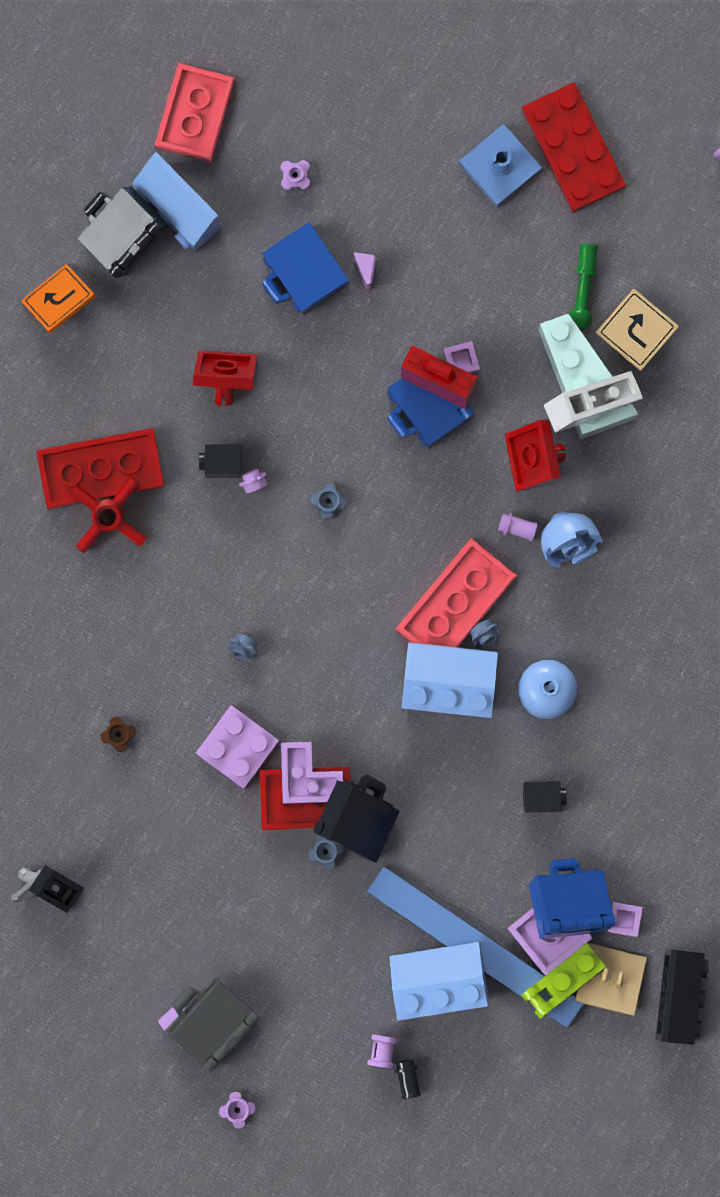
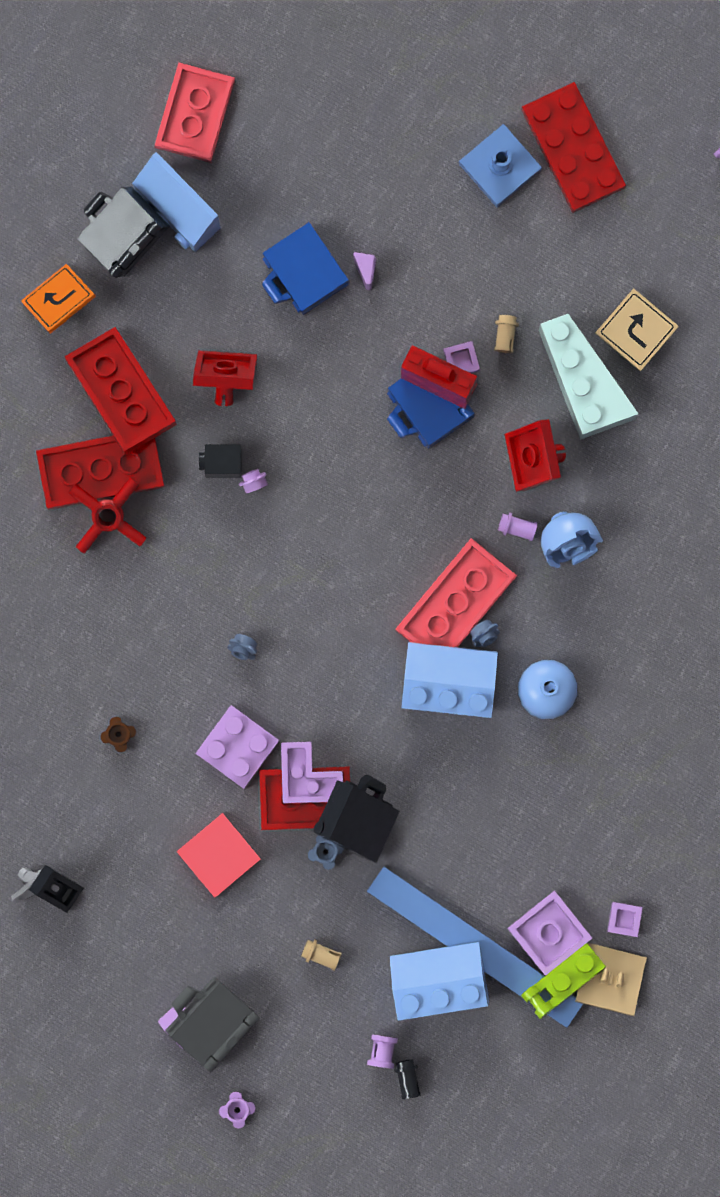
(120, 390): none -> red plate
(218, 855): none -> coral tile
(300, 181): lavender plate -> none
(321, 954): none -> tan pin
(328, 492): sand blue plate -> none
(505, 333): none -> tan pin
(543, 797): black brick -> none
(571, 902): blue piece -> none
(585, 268): green pin -> none
(592, 401): white slope -> none
(681, 997): black slope -> none

